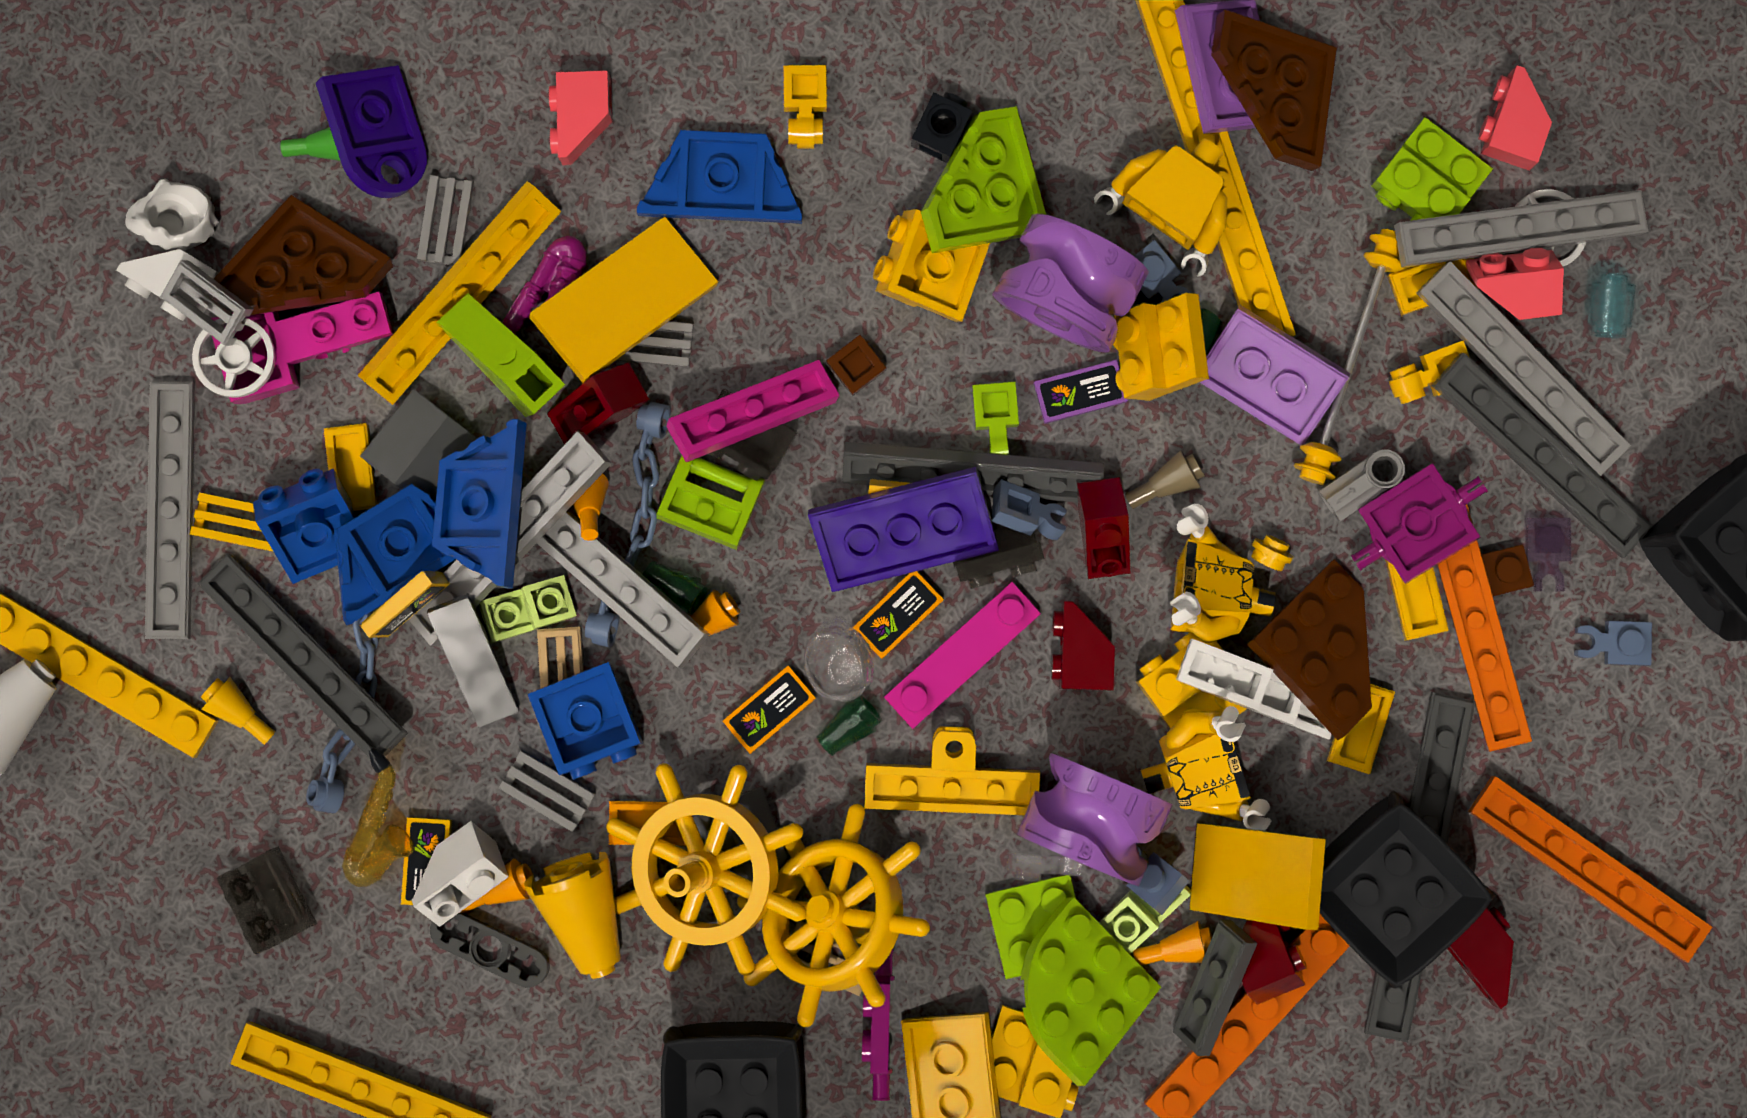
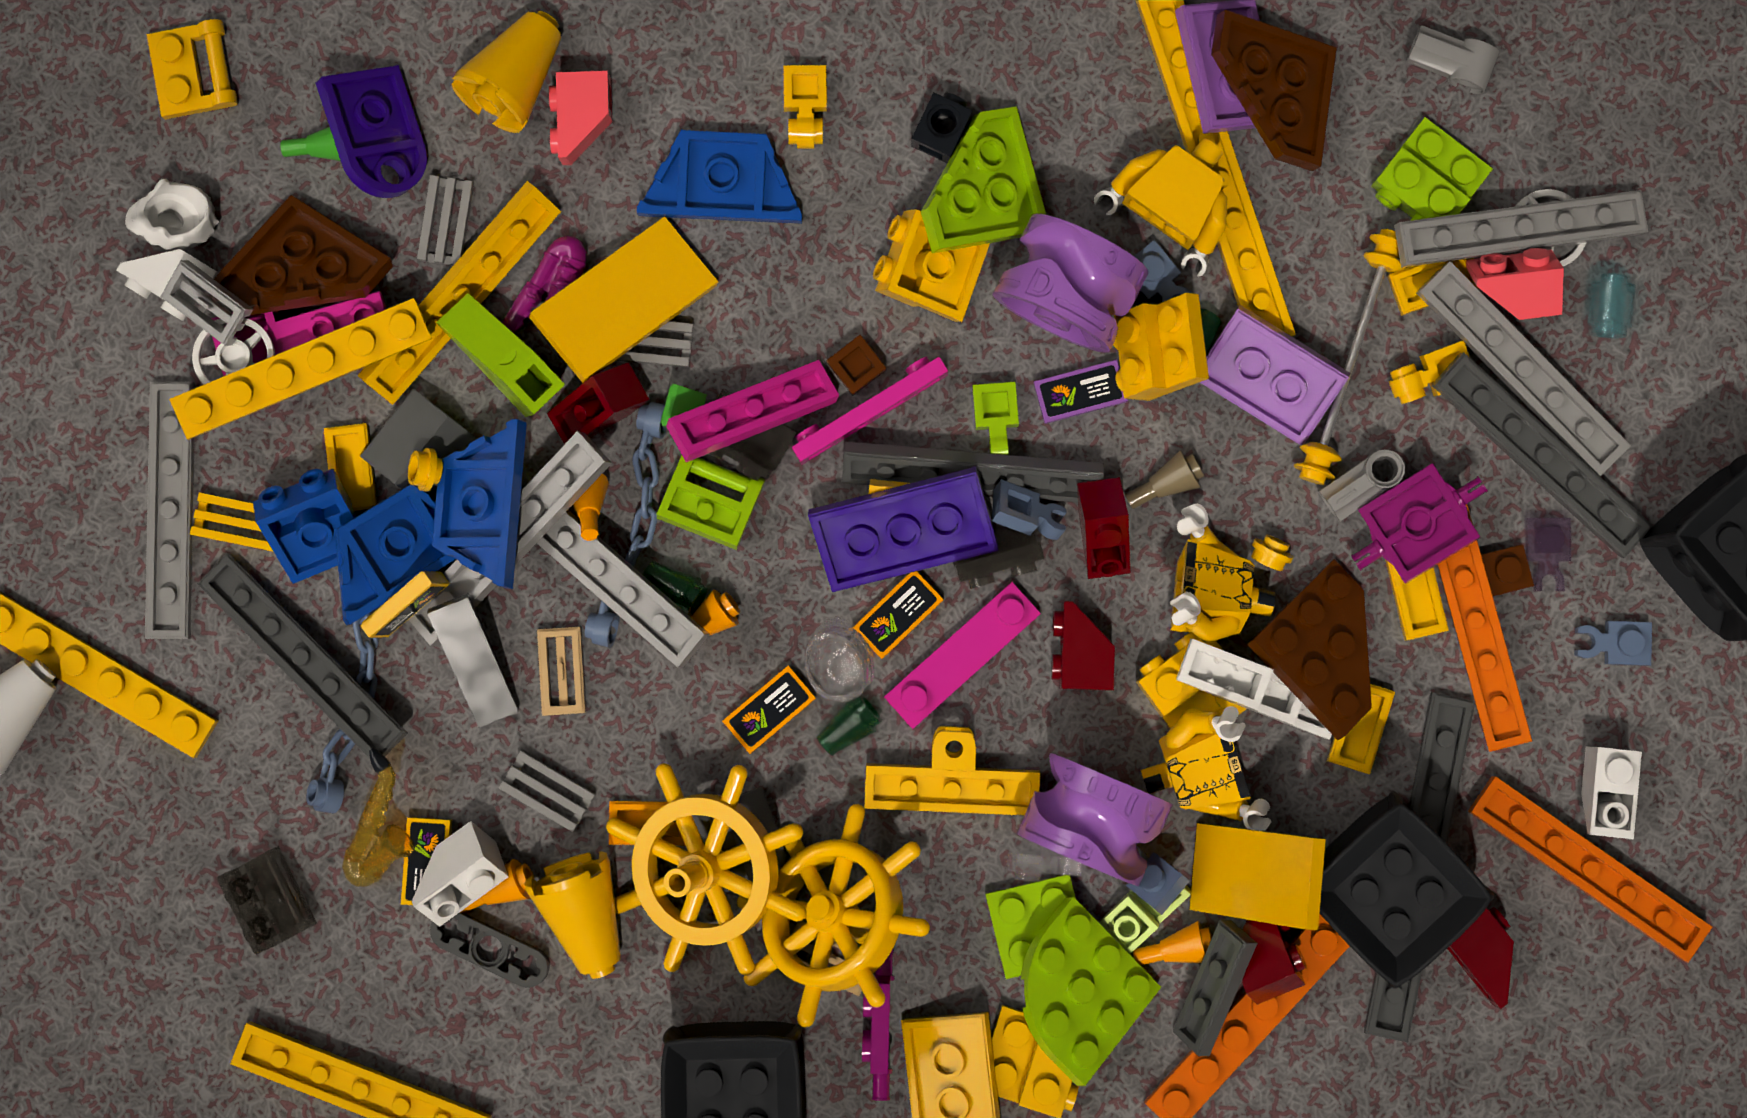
(178, 72): none -> yellow plate
(230, 705): yellow cone -> none
(300, 369): none -> yellow plate
(424, 469): none -> yellow plate
(510, 71): none -> yellow cone
(527, 609): yellowish green slope -> none
(586, 721): blue plate -> none
(681, 400): none -> bright green slope
(920, 377): none -> dark pink plate
(1460, 61): none -> light grey piece
(1519, 123): coral slope -> none
(1610, 791): none -> white slope

